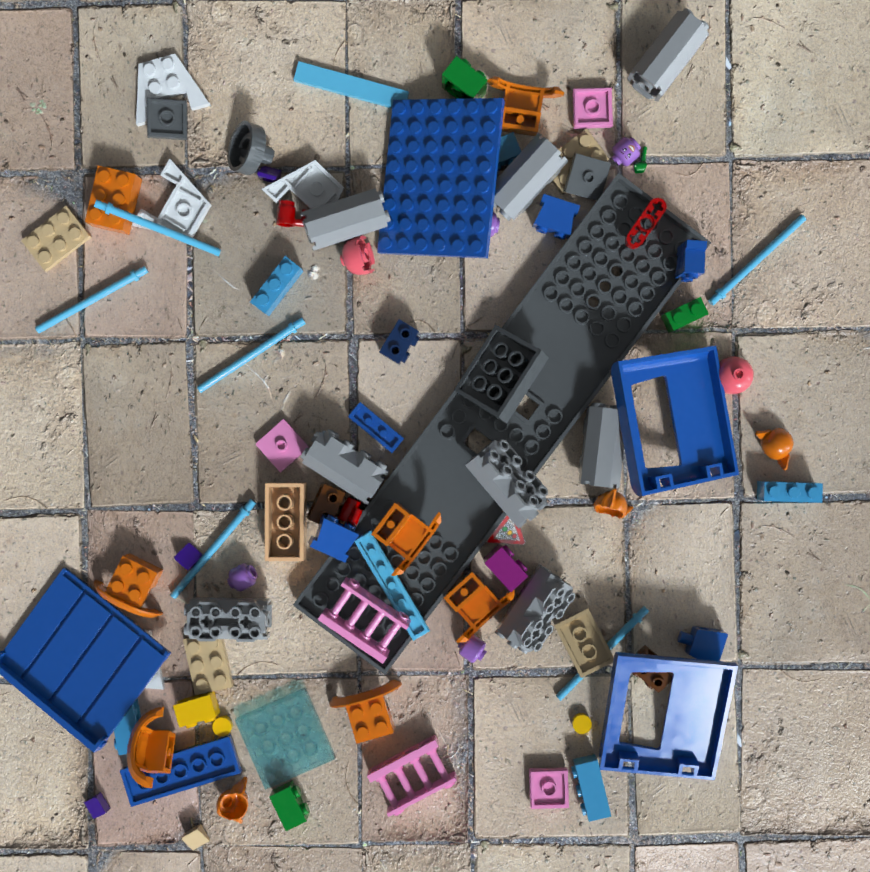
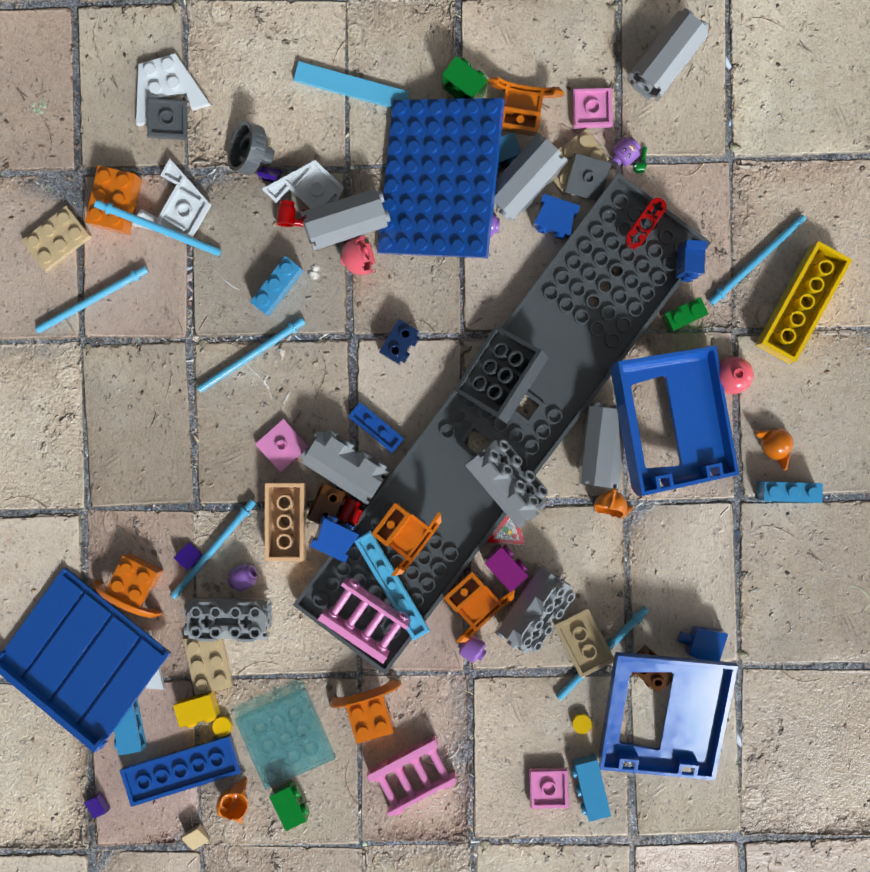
(149, 749): orange piece -> none
(803, 302): none -> yellow brick

